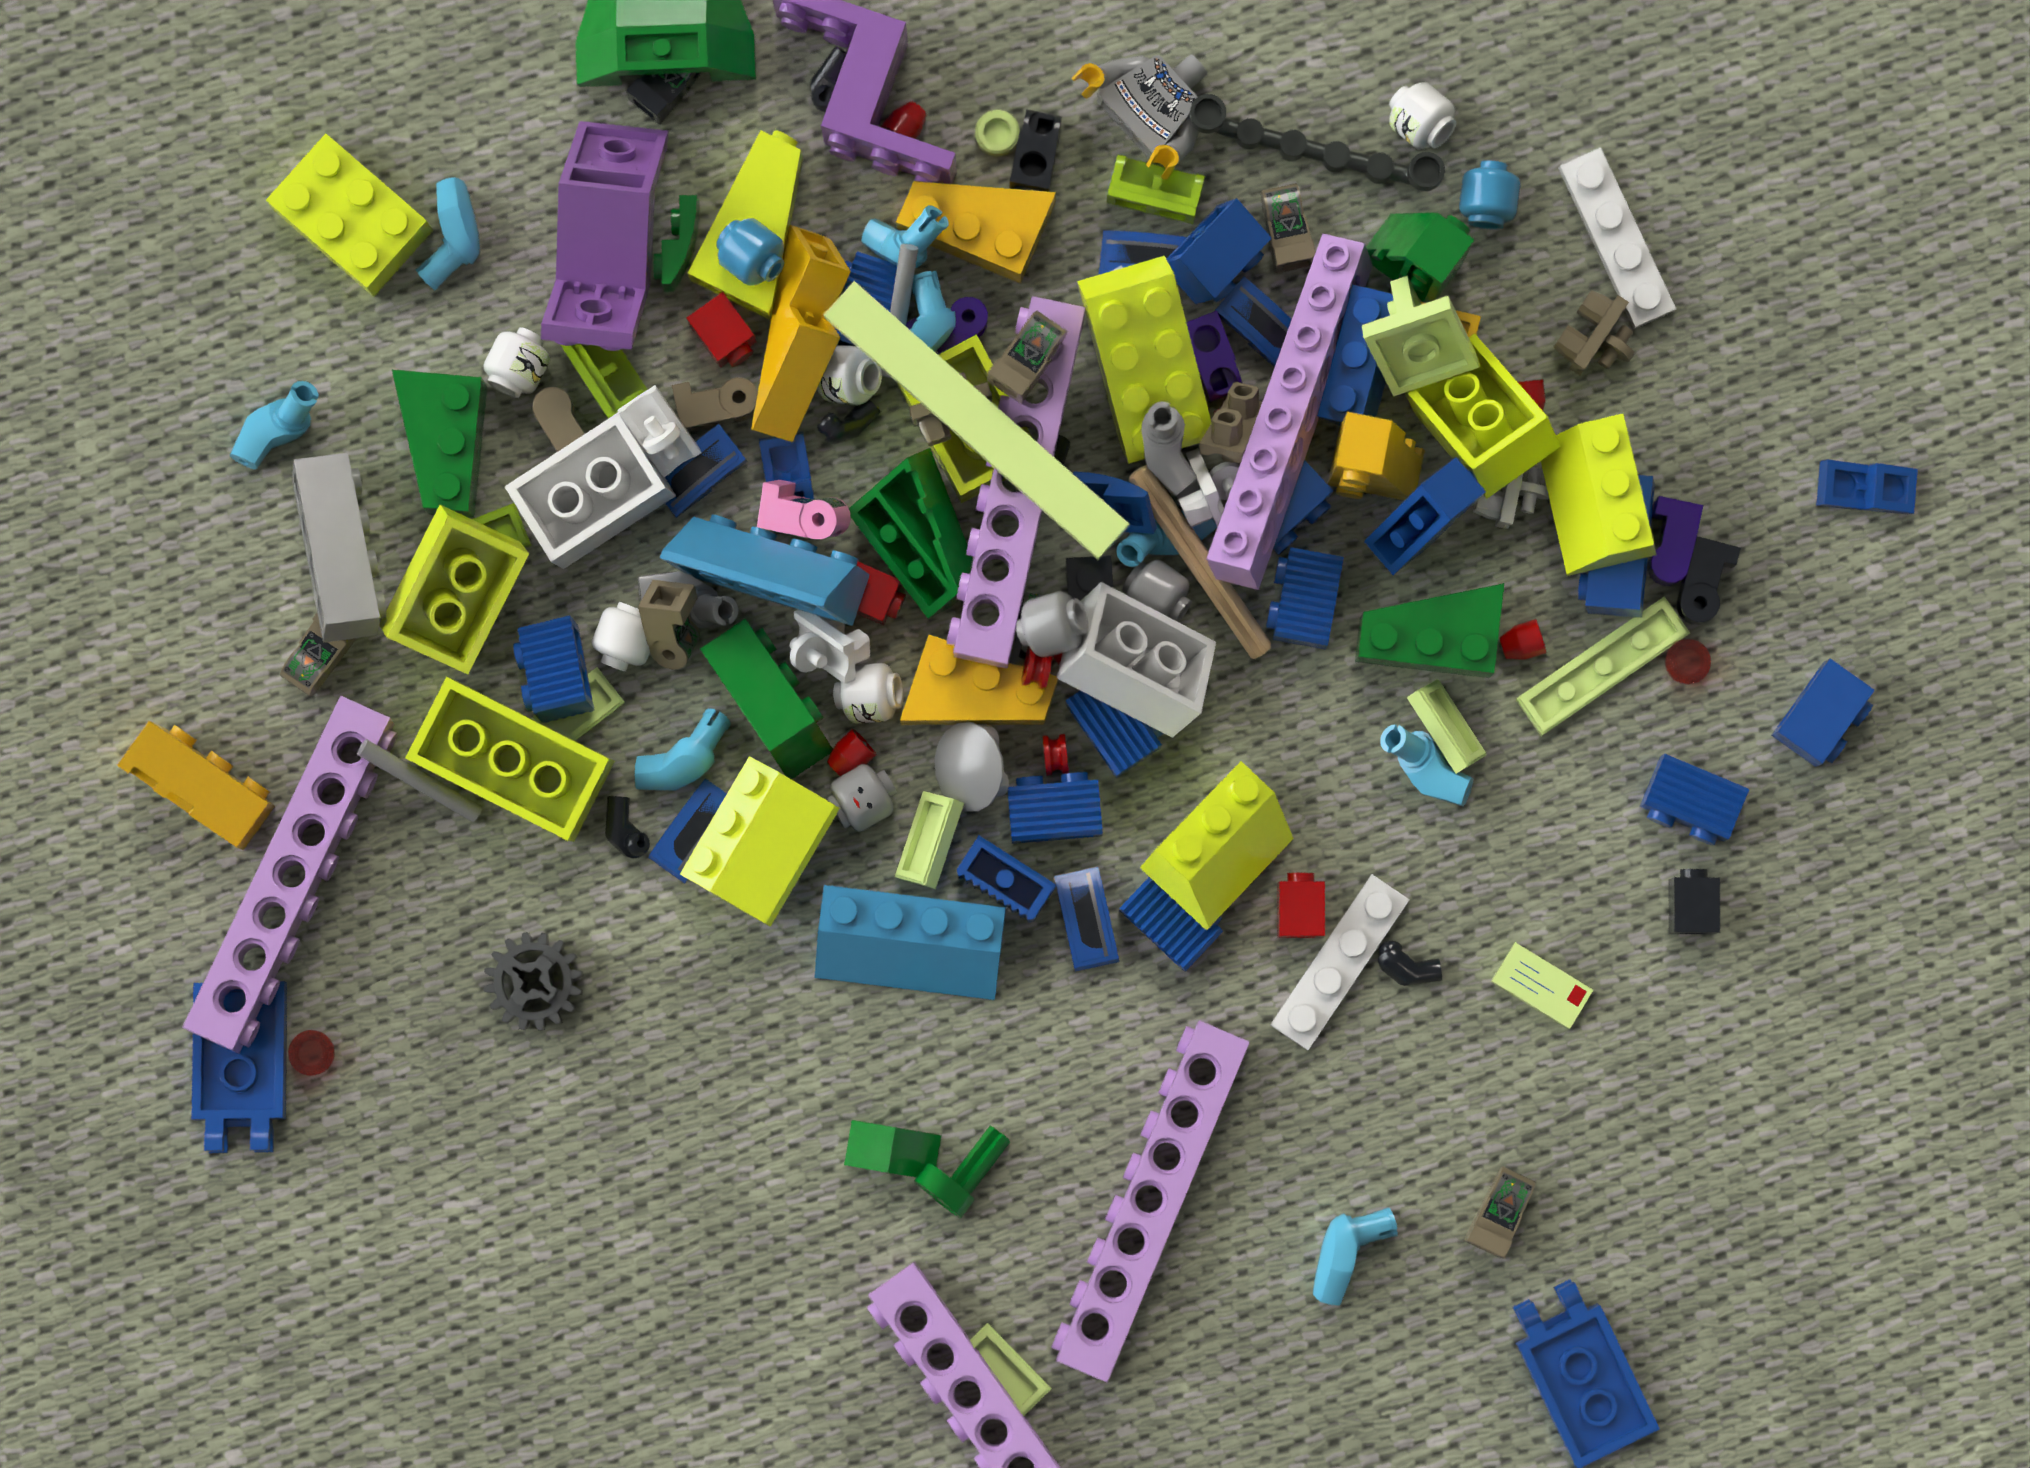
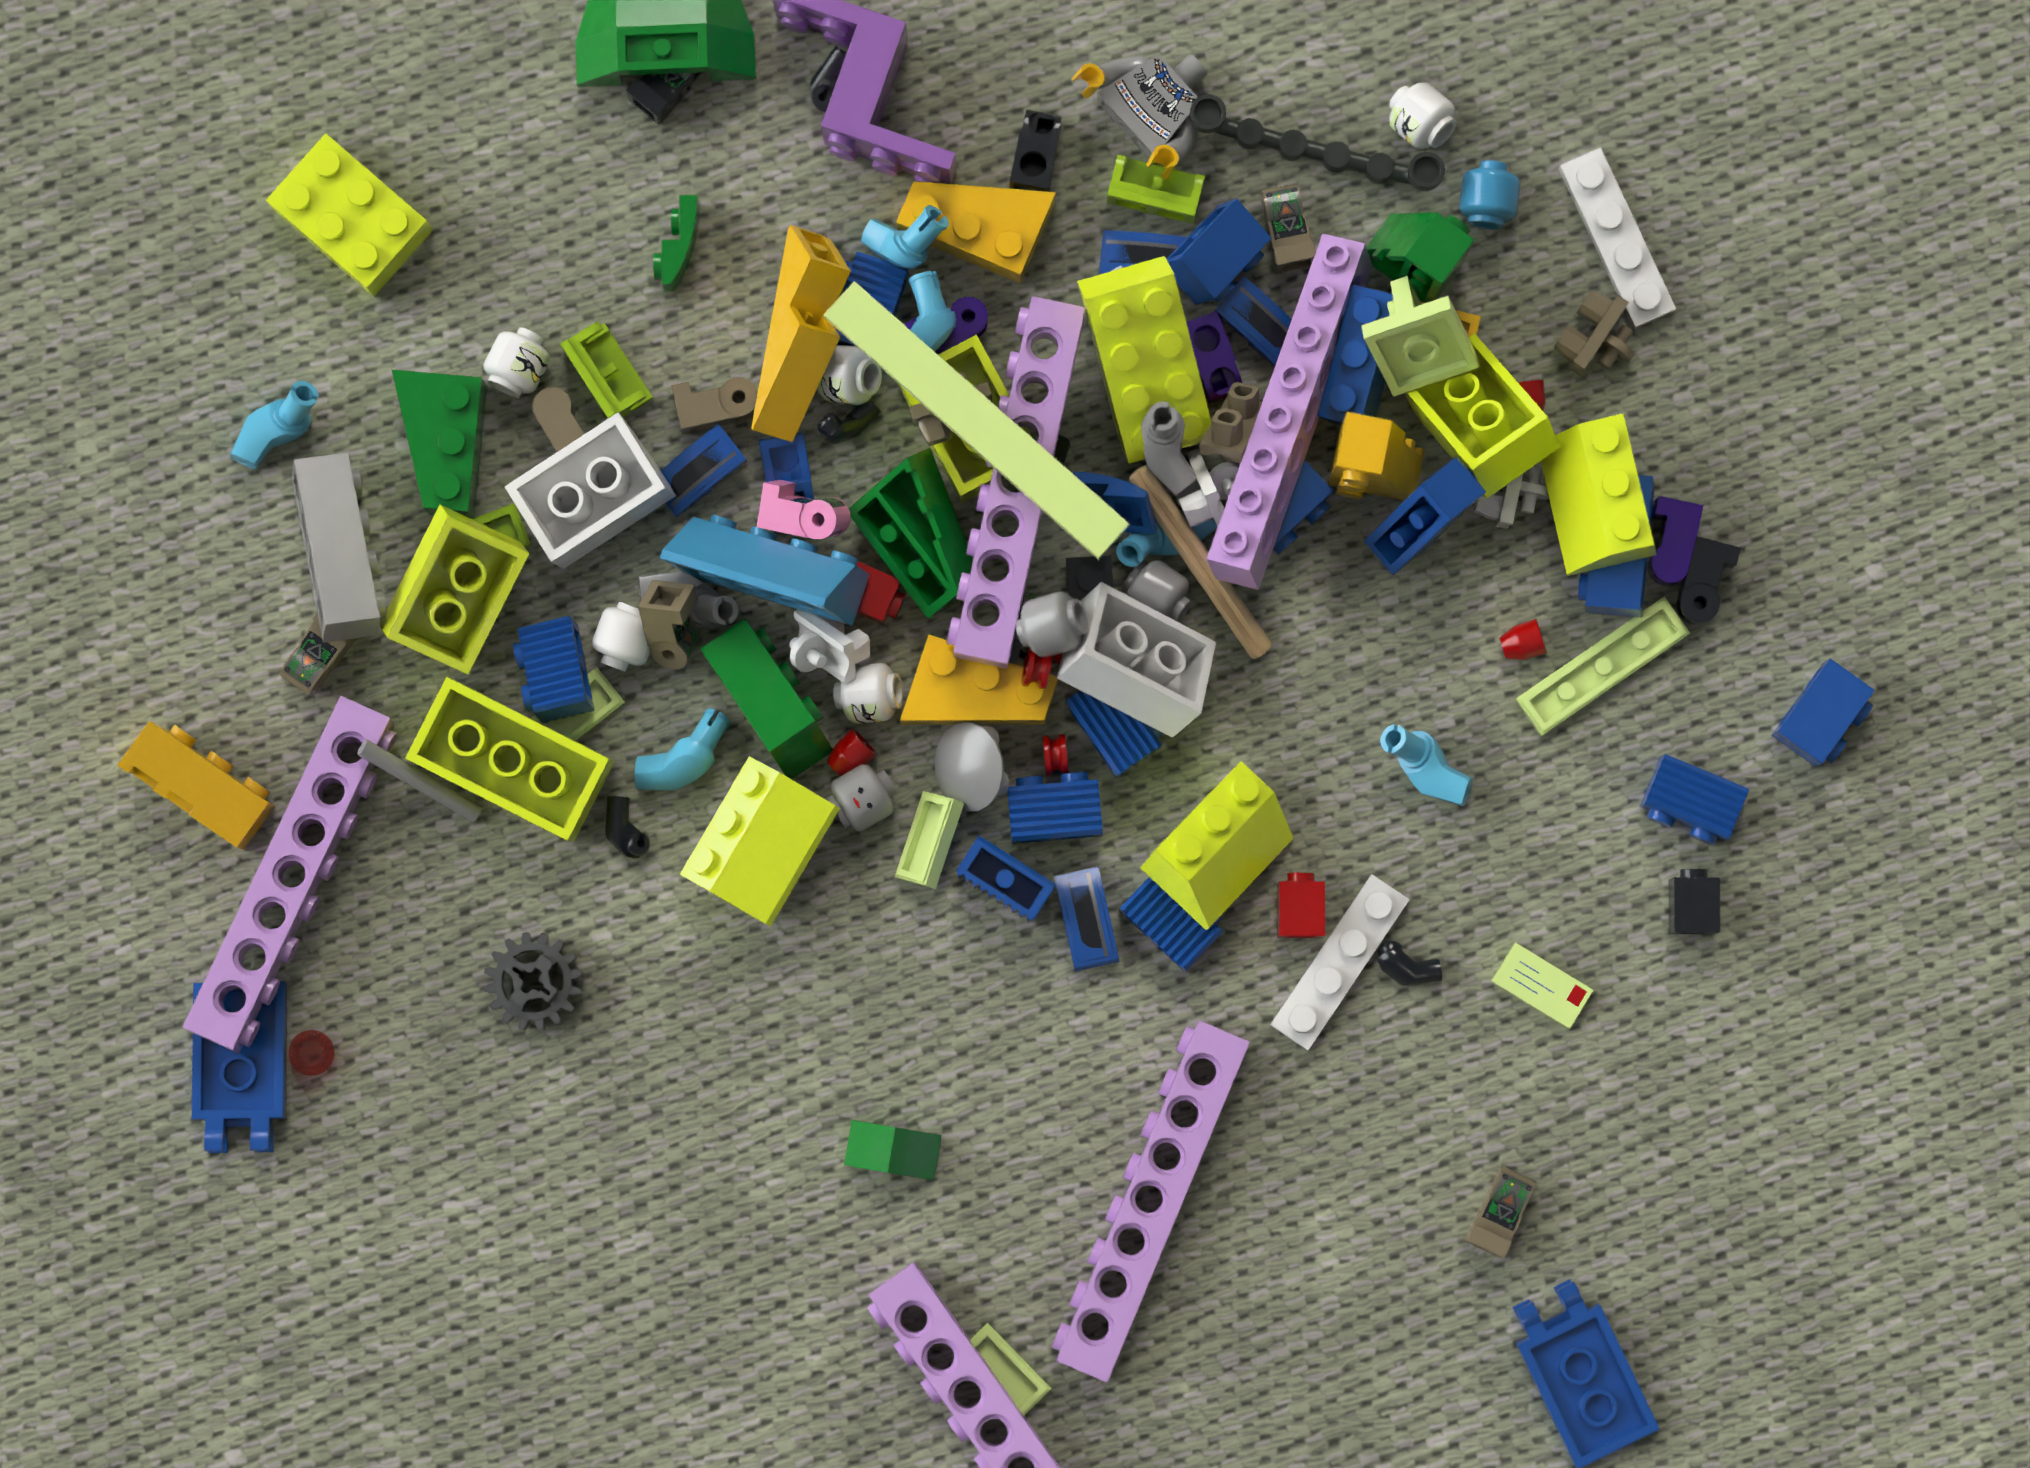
(459, 233): medium azure arm -> none
(604, 235): medium lavender bracket -> none
(659, 430): white hips -> none
(687, 829): blue slope -> none
(722, 331): red brick -> none
(750, 251): dark azure head -> none
(761, 191): neon yellow slope -> none
(903, 284): light grey bar -> none
(906, 120): red hose -> none
(909, 942): dark azure slope -> none
(956, 1191): green piece -> none
(997, 132): yellowish green tile -> none
(1027, 357): leg -> none
(1306, 597): blue brick -> none
(1341, 1248): medium azure arm -> none
(1435, 634): green wedge -> none
(1446, 726): yellowish green tile -> none
(1687, 661): clear red plate -> none
(1867, 487): blue slope -> none

